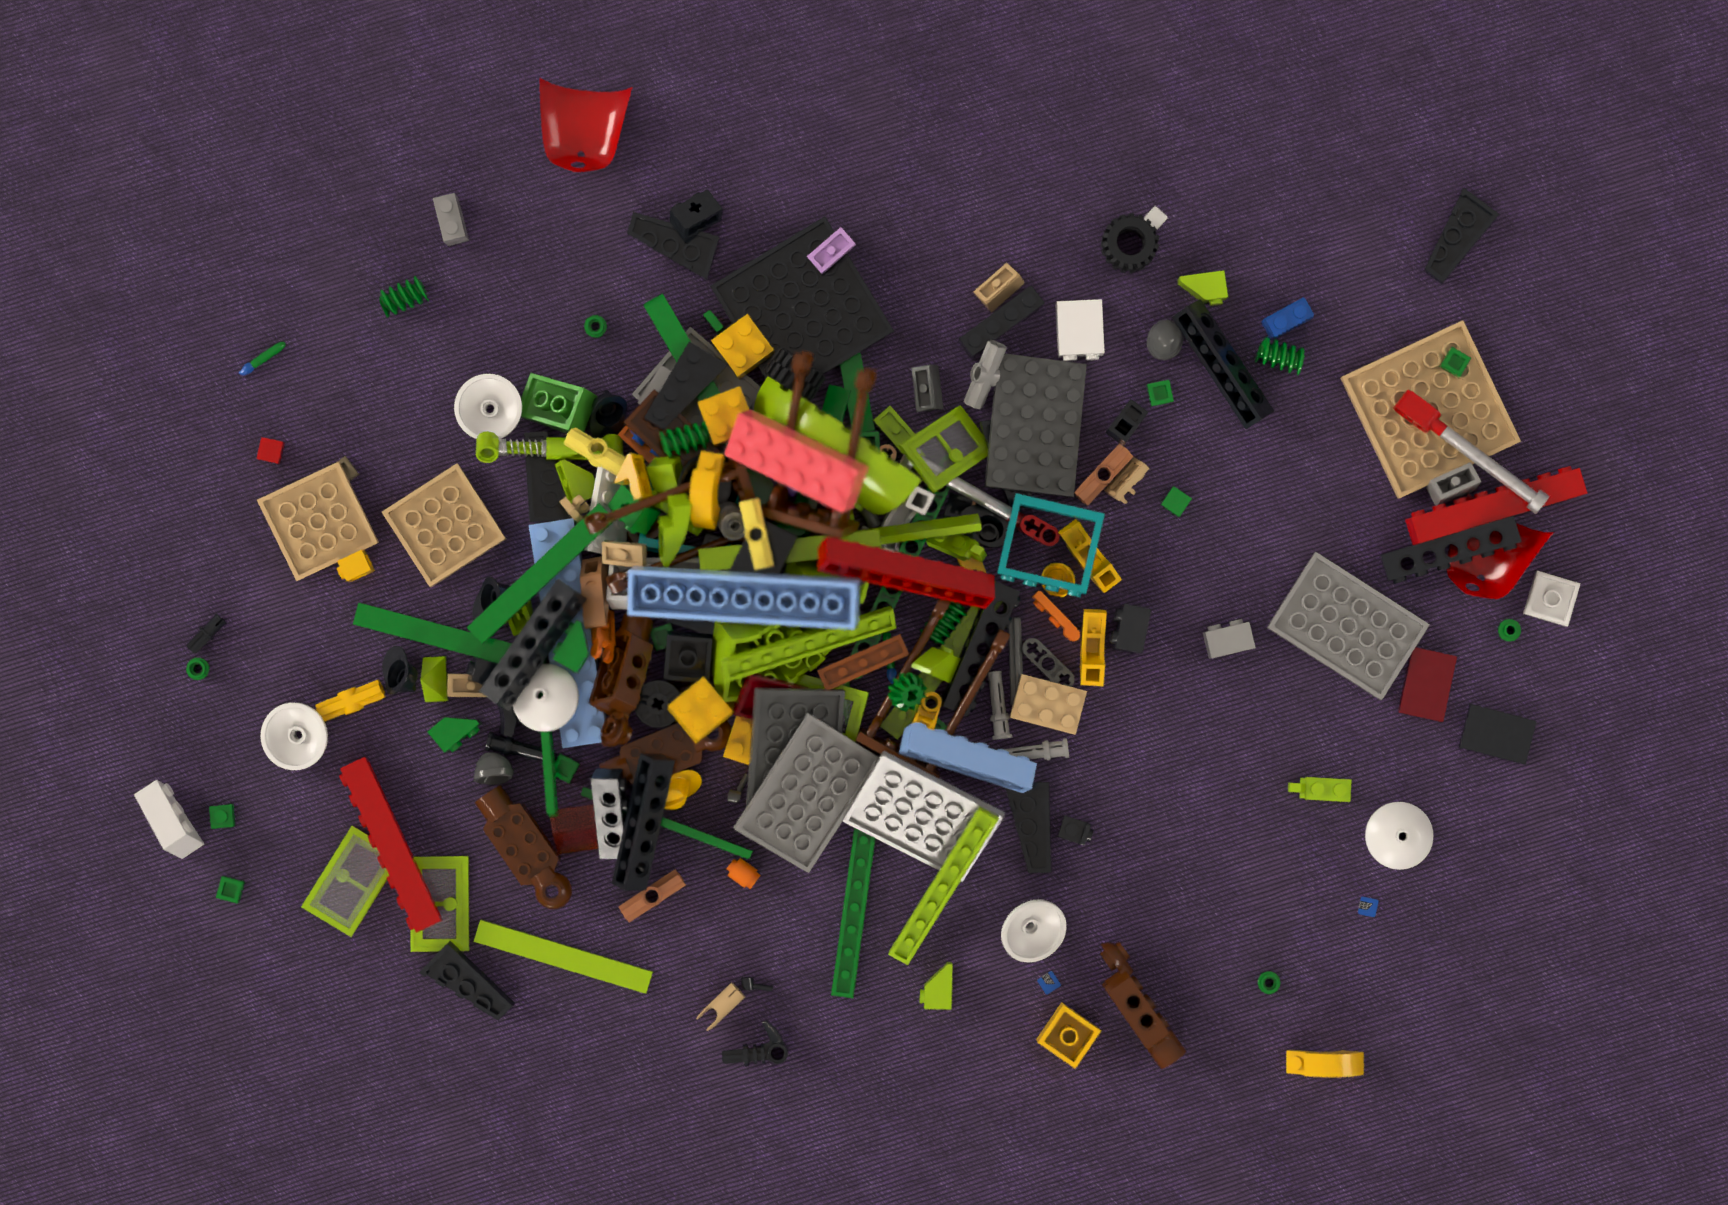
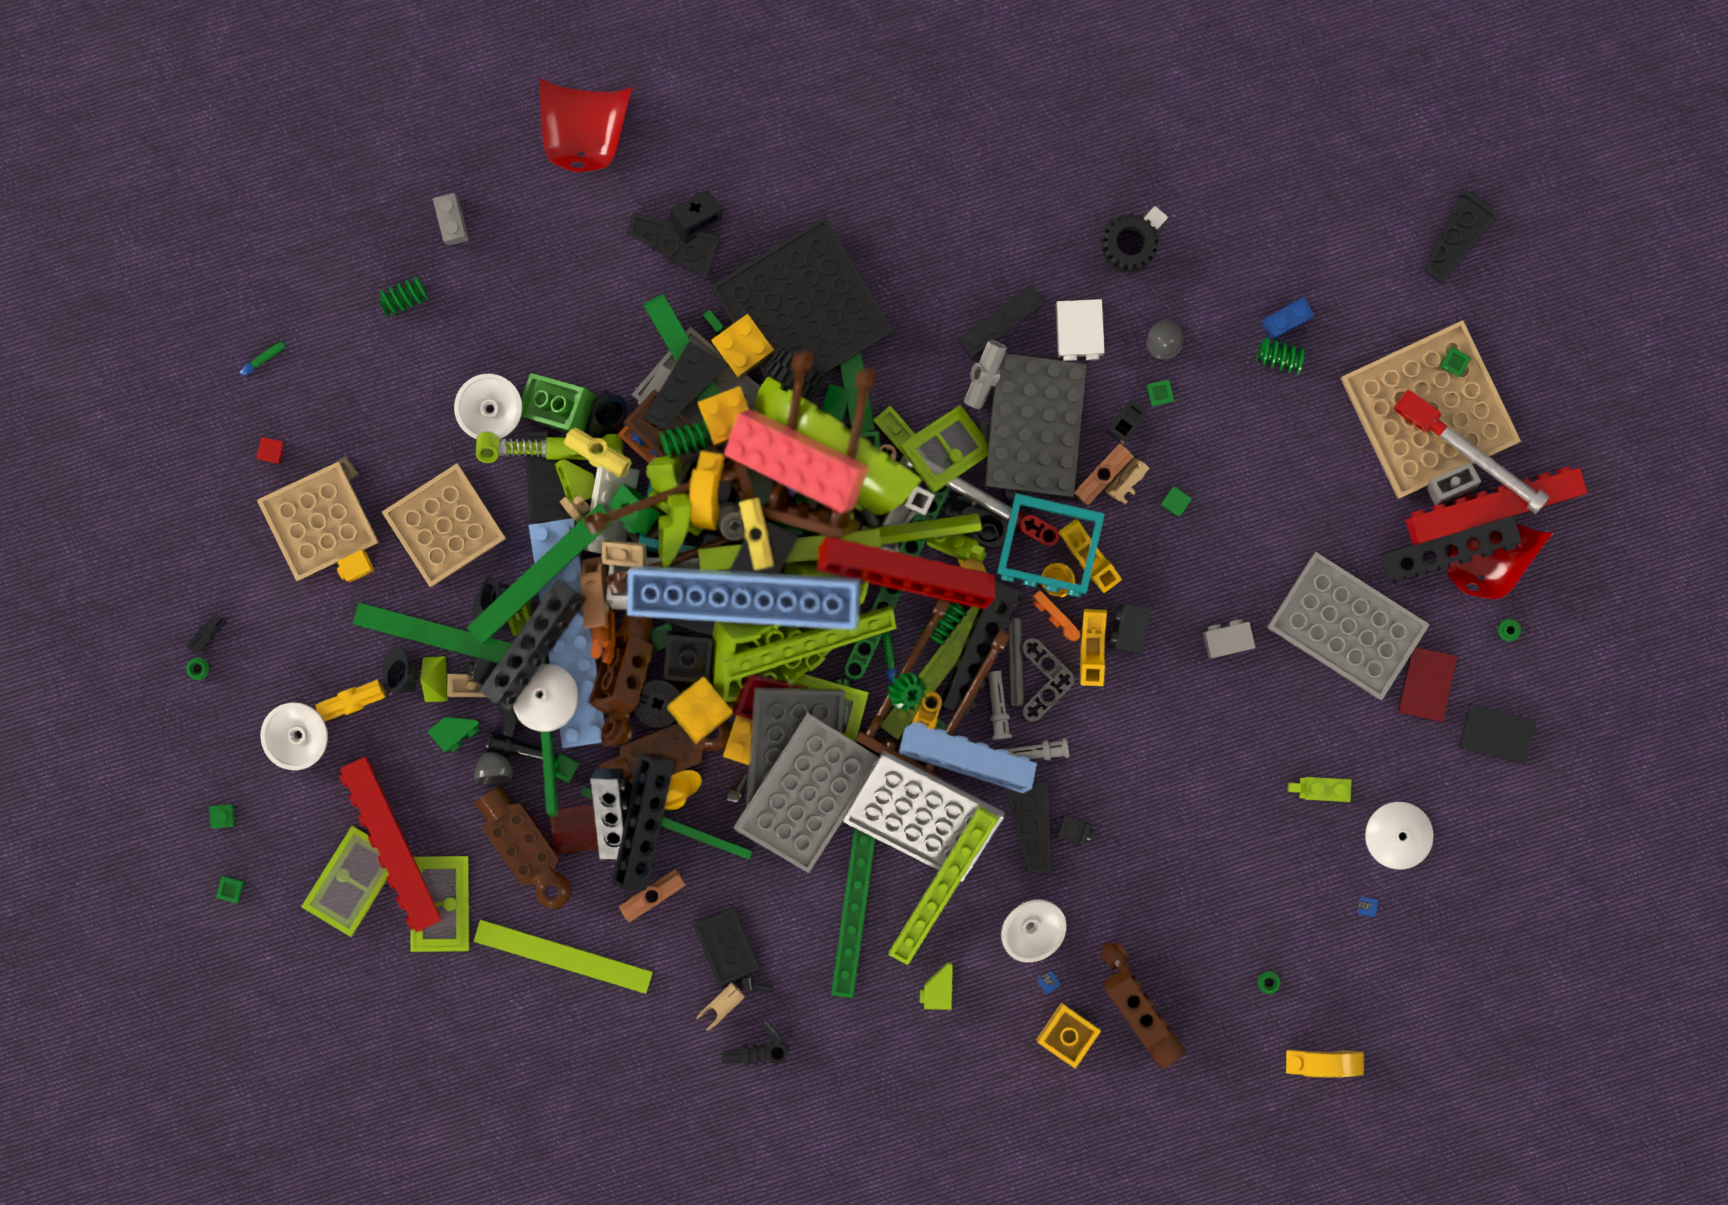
(168, 819): white wedge -> none
(461, 975): black wing -> none
(574, 649): green slope -> none
(595, 319): green plate -> none
(634, 473): yellow slope -> none
(726, 946): none -> black tile
(743, 873): orange brick -> none
(831, 250): lavender plate -> none
(863, 662): dark orange plate -> none
(927, 388): dark grey slope -> none
(938, 663): lime slope -> none
(999, 287): tan slope -> none
(1048, 704): tan plate -> none
(1206, 286): lime slope -> none
(1223, 364): black brick -> none
(1551, 598): white tile -> none

